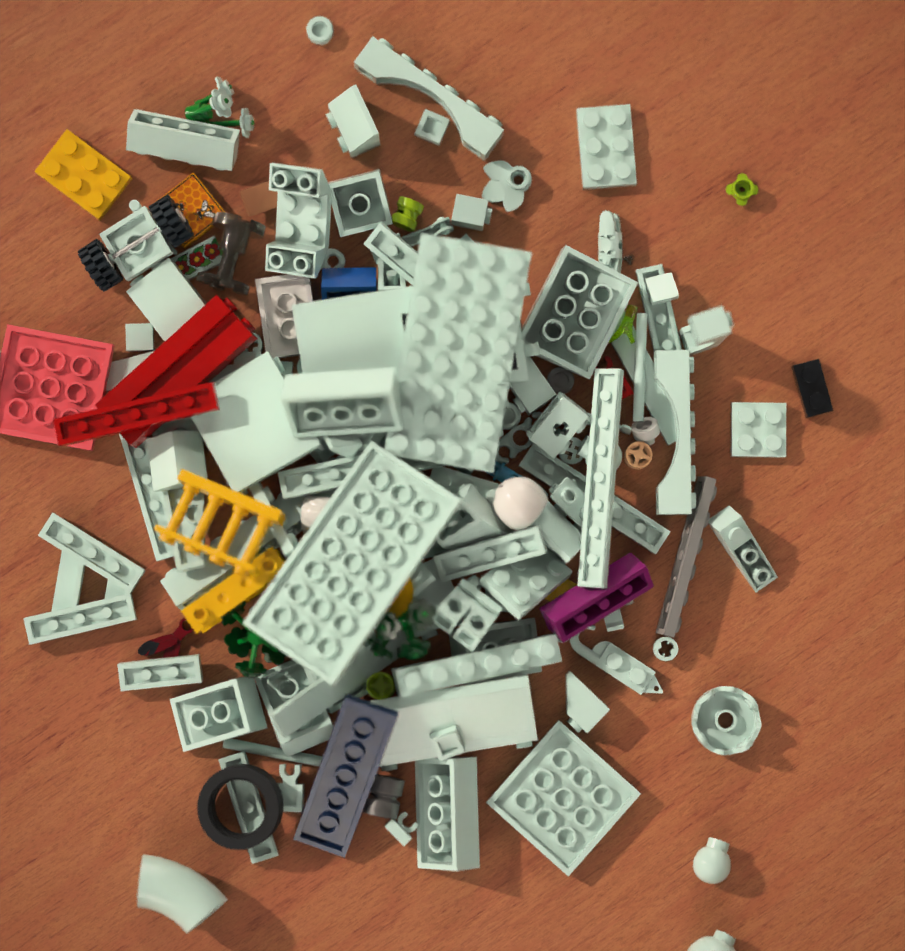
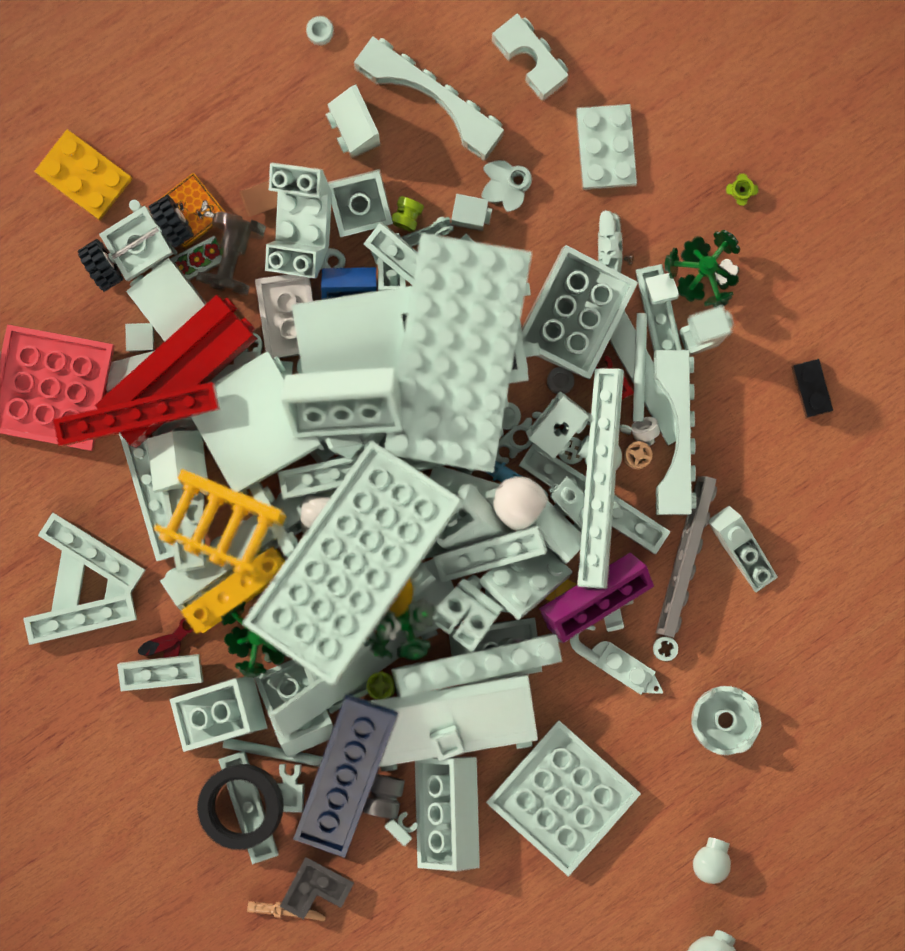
(177, 892): light aqua brick -> none
(182, 140): light aqua brick -> none
(221, 102): plant -> none
(263, 908): none -> light nougat piece
(311, 881): none -> flat silver plate
(432, 127): light aqua tile -> none
(518, 37): none -> light aqua arch
(532, 393): light aqua brick -> none
(582, 705): light aqua slope -> none
(626, 325): clear neon green bar -> none
(696, 256): none -> dark green plant
(758, 429): light aqua plate -> none

